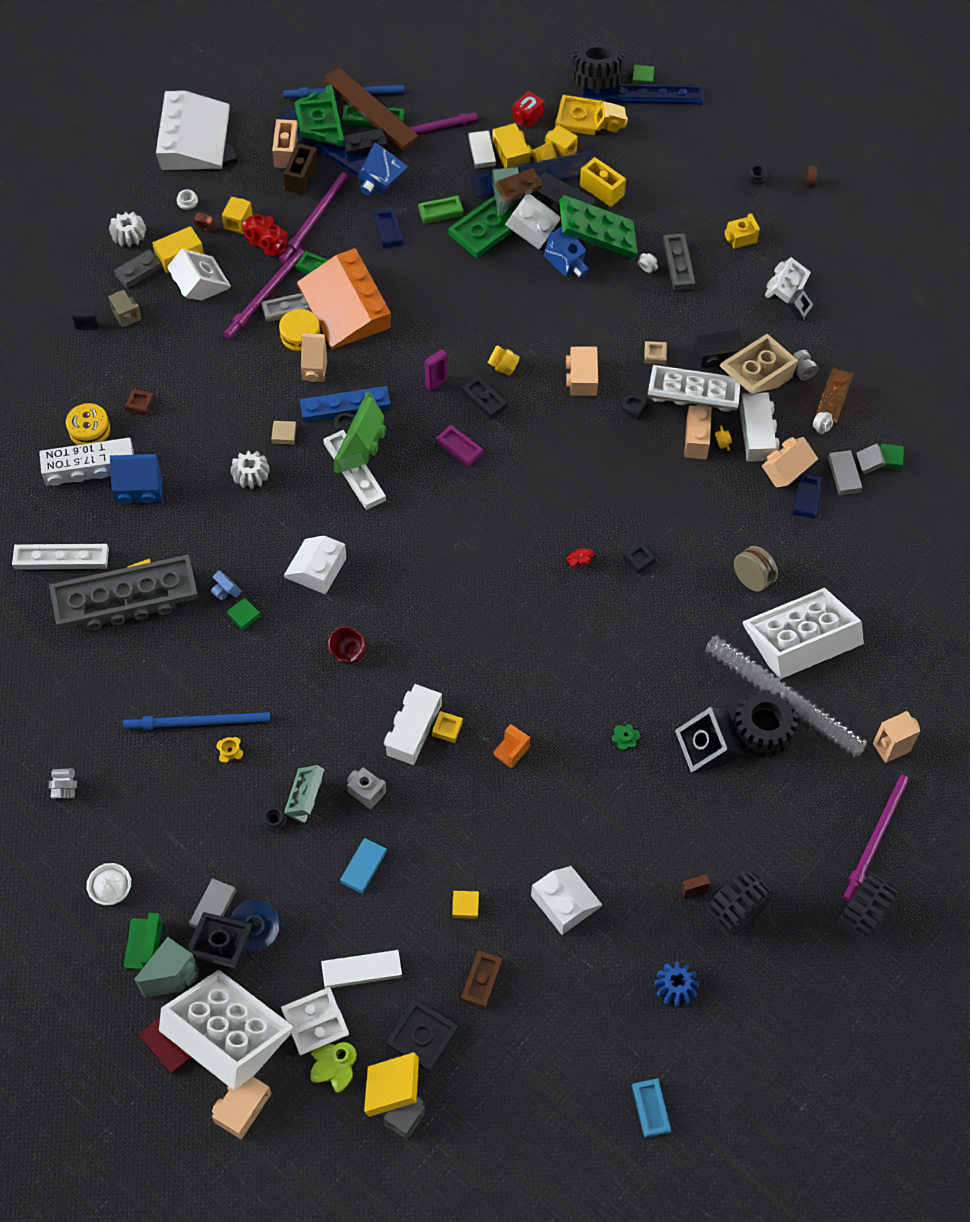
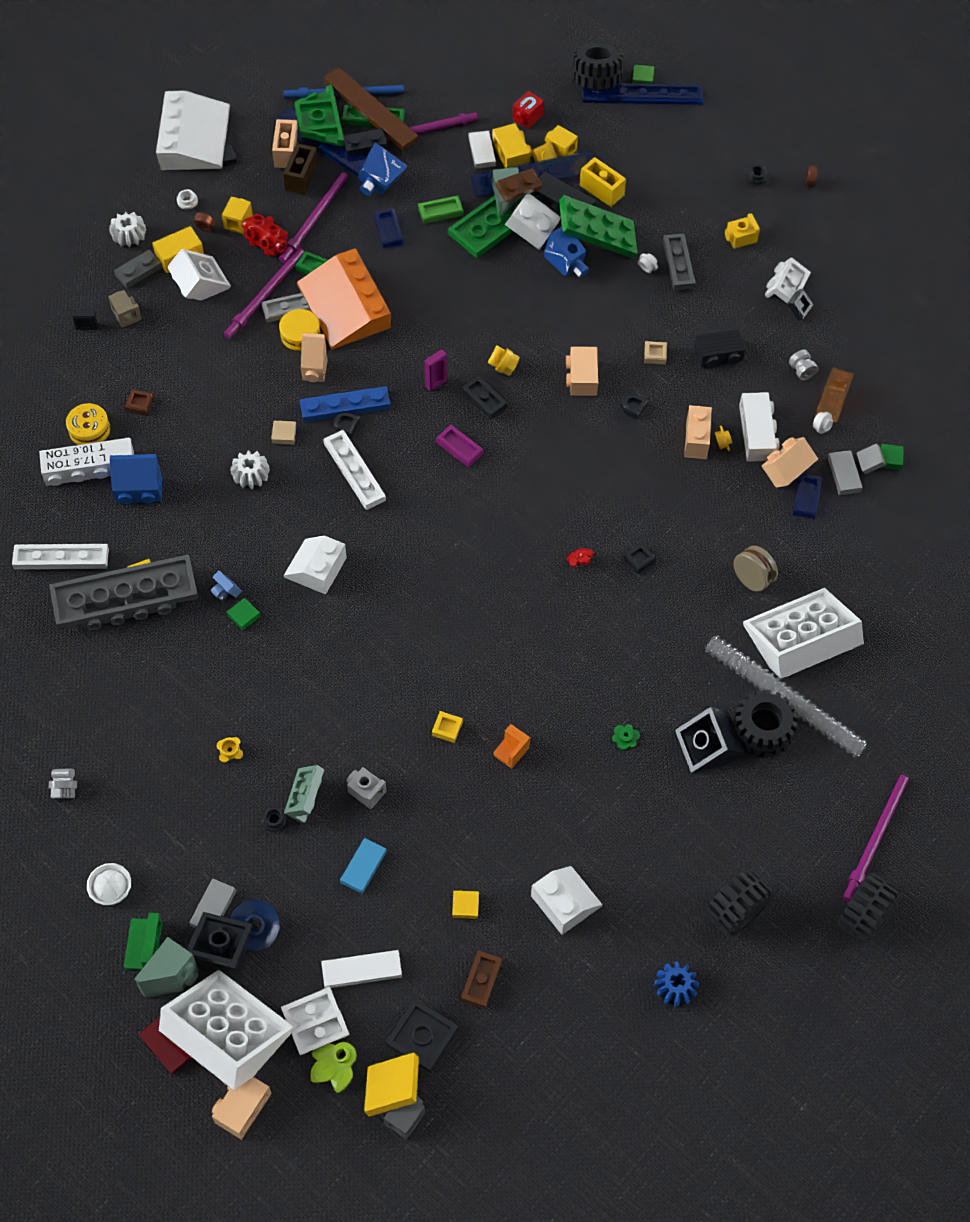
(149, 723): blue bar -> none
(347, 645): dark red hair -> none
(361, 437): bright green wedge -> none
(413, 724): white brick -> none
(577, 114): yellow tile -> none
(610, 117): yellow brick -> none
(651, 1108): dark azure tile -> none
(694, 388): white slope -> none
(695, 886): copper tile -> none
(761, 365): tan slope -> none
(896, 736): light nougat brick -> none

